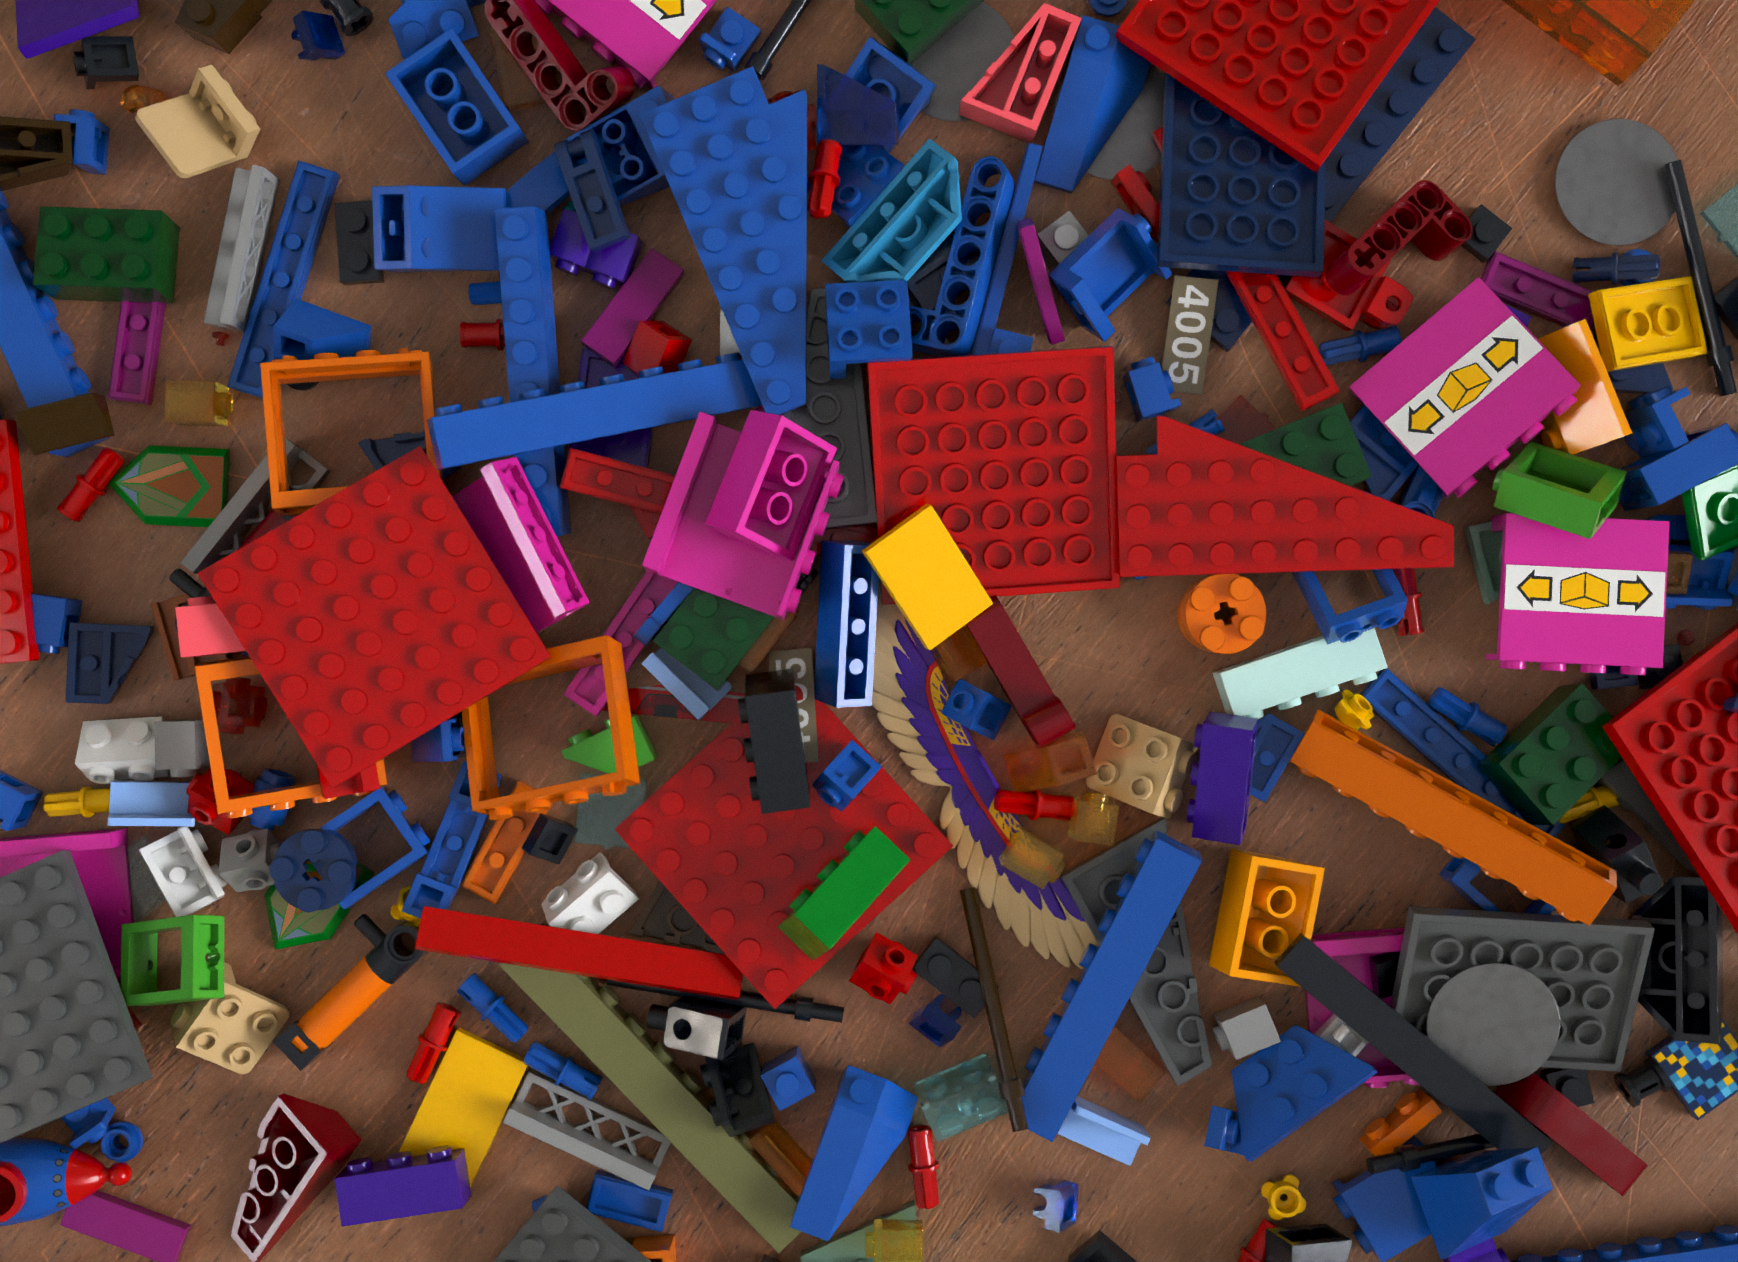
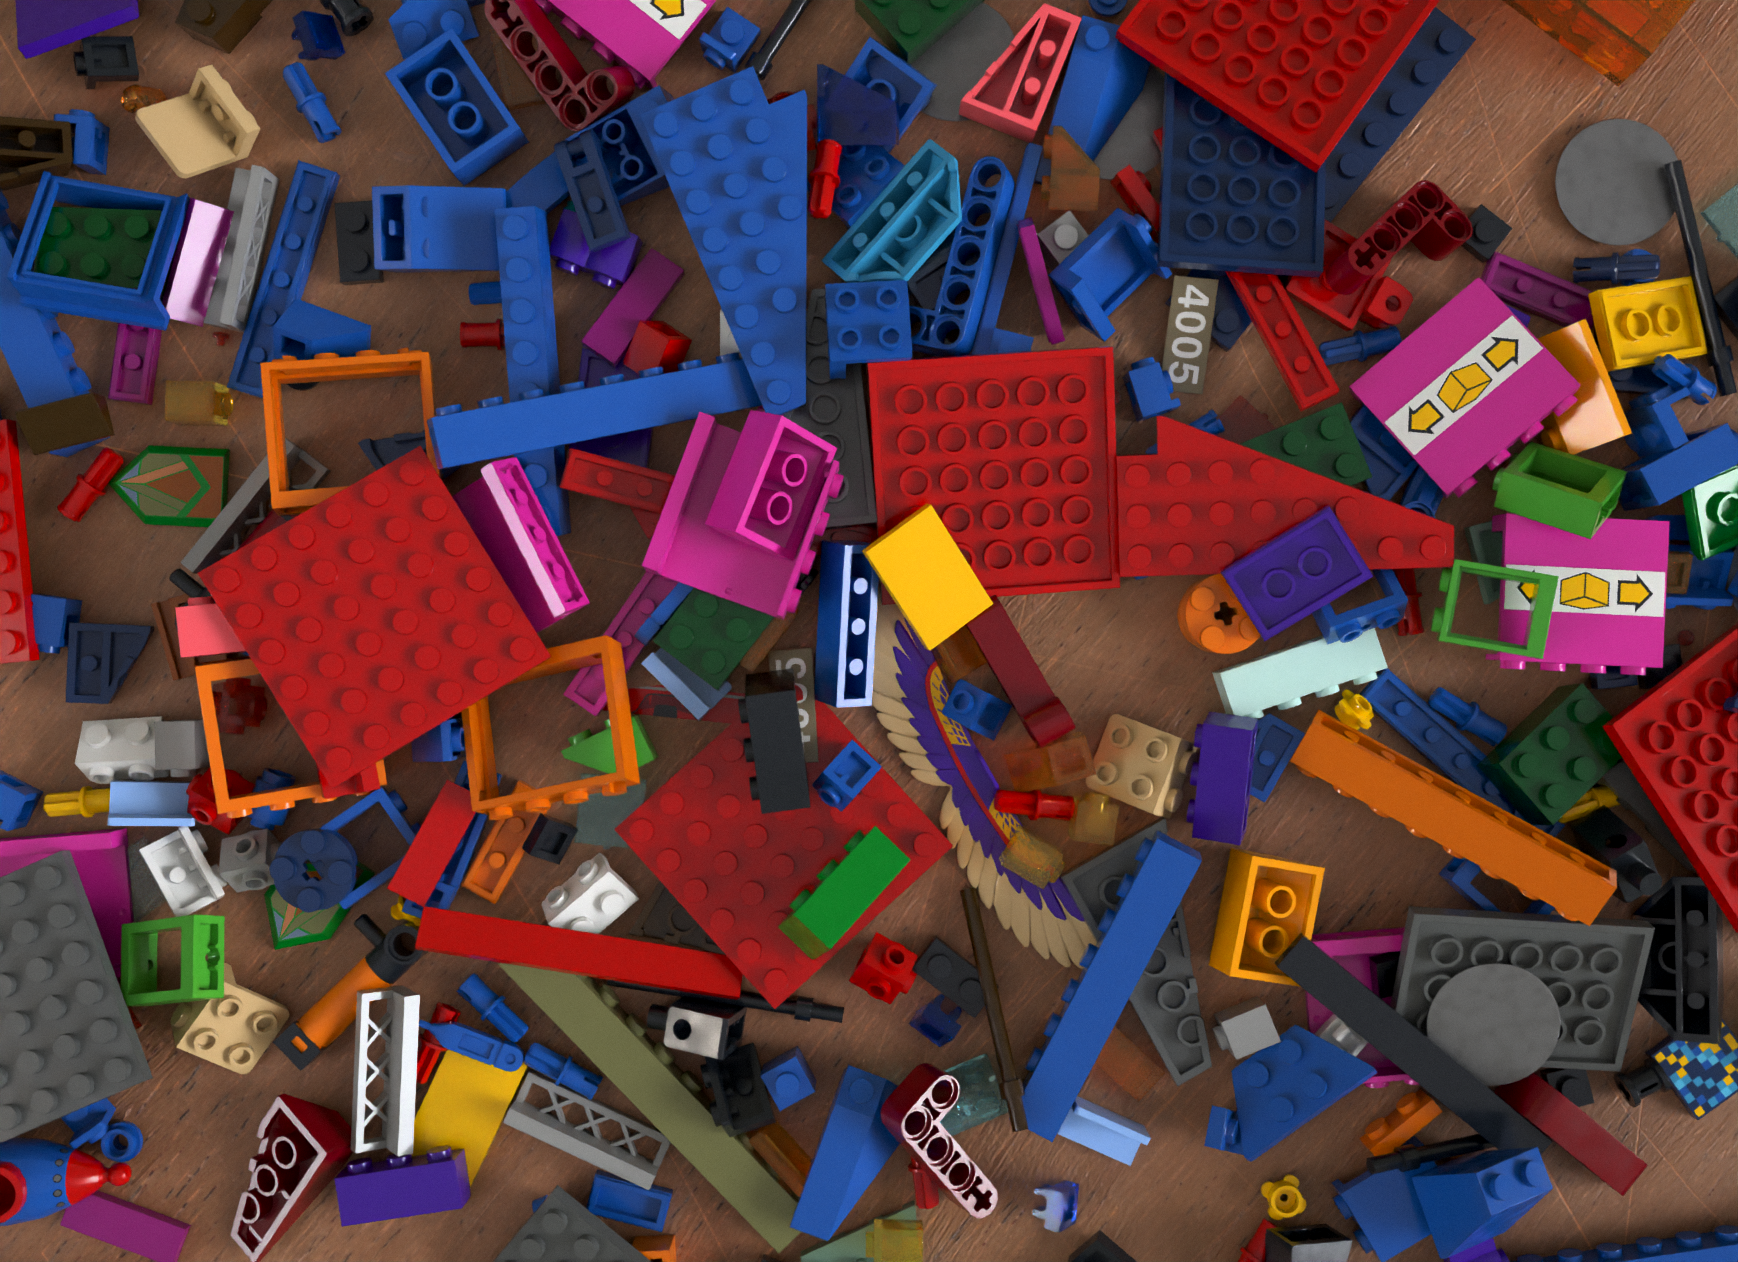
(93, 299): none -> blue piece
(196, 261): none -> tile
(311, 102): none -> blue axle
(399, 1070): none -> light grey fence
(434, 844): none -> red tile
(477, 1044): none -> blue piece
(914, 1120): none -> dark red beam
(1072, 176): none -> clear orange slope
(1296, 573): none -> dark purple tile
(1539, 612): none -> bright green window
(1684, 375): none -> blue axle

